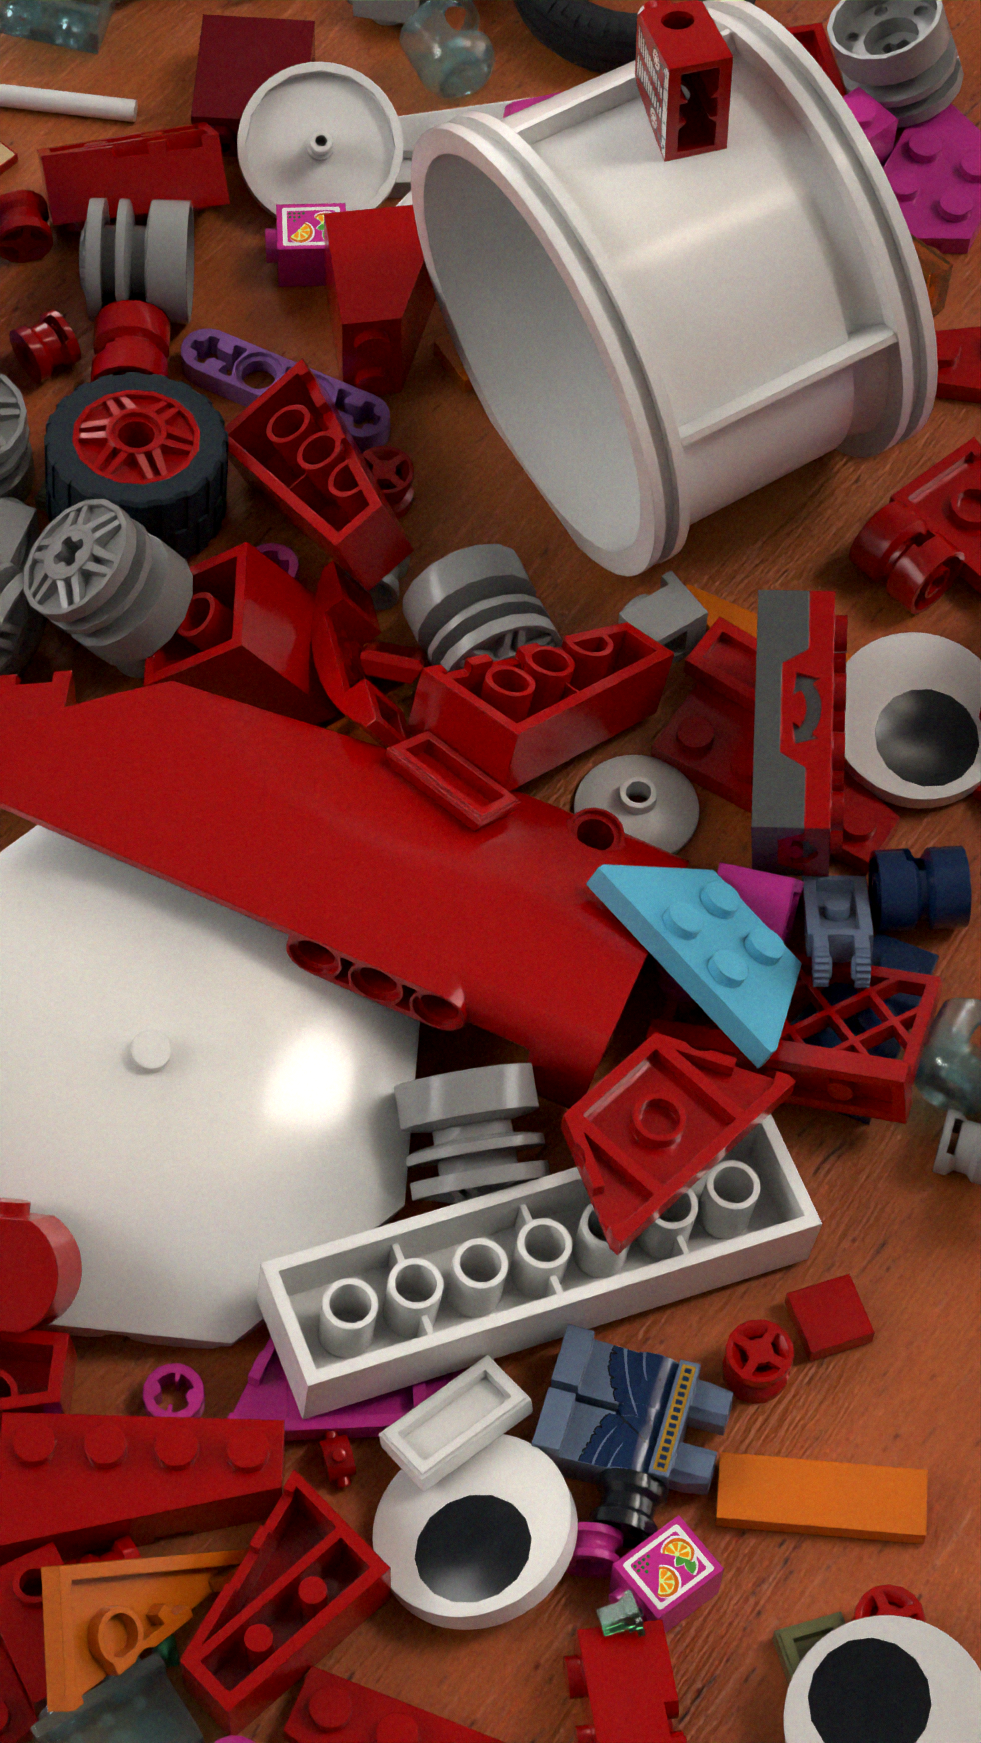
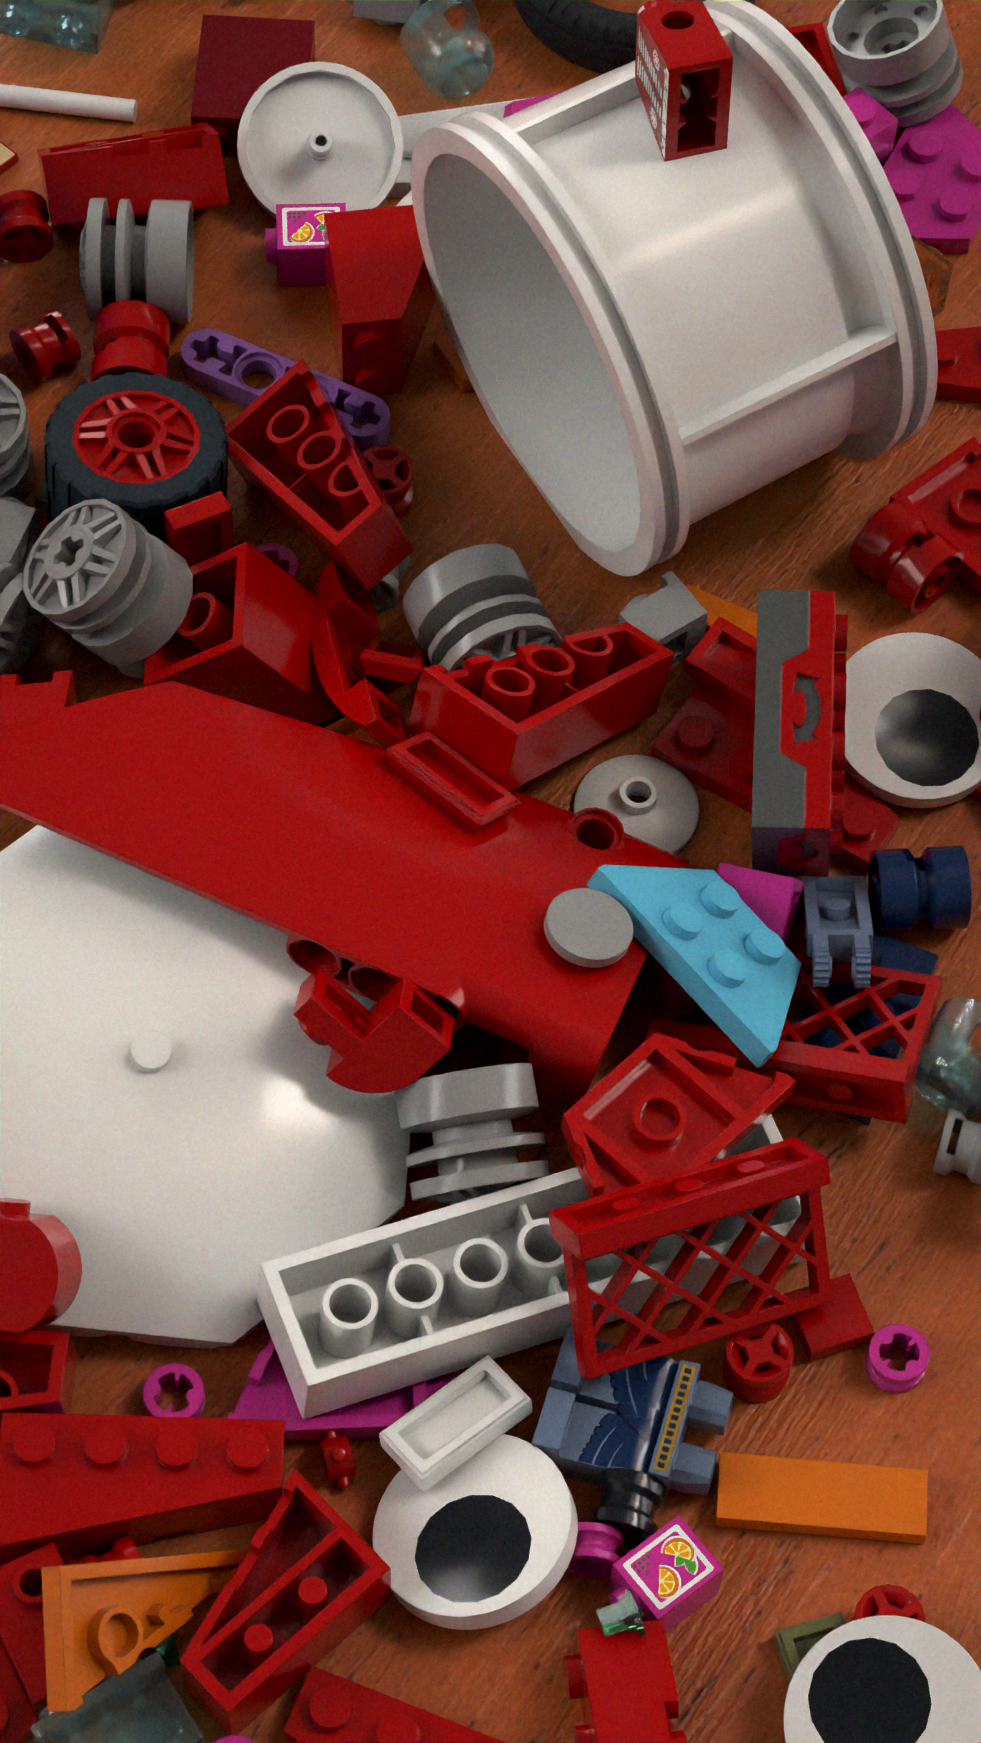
(200, 528): none -> red tile
(378, 1046): none -> red brick
(588, 927): none -> light grey piece
(698, 1201): none -> red fence
(897, 1336): none -> dark pink bush

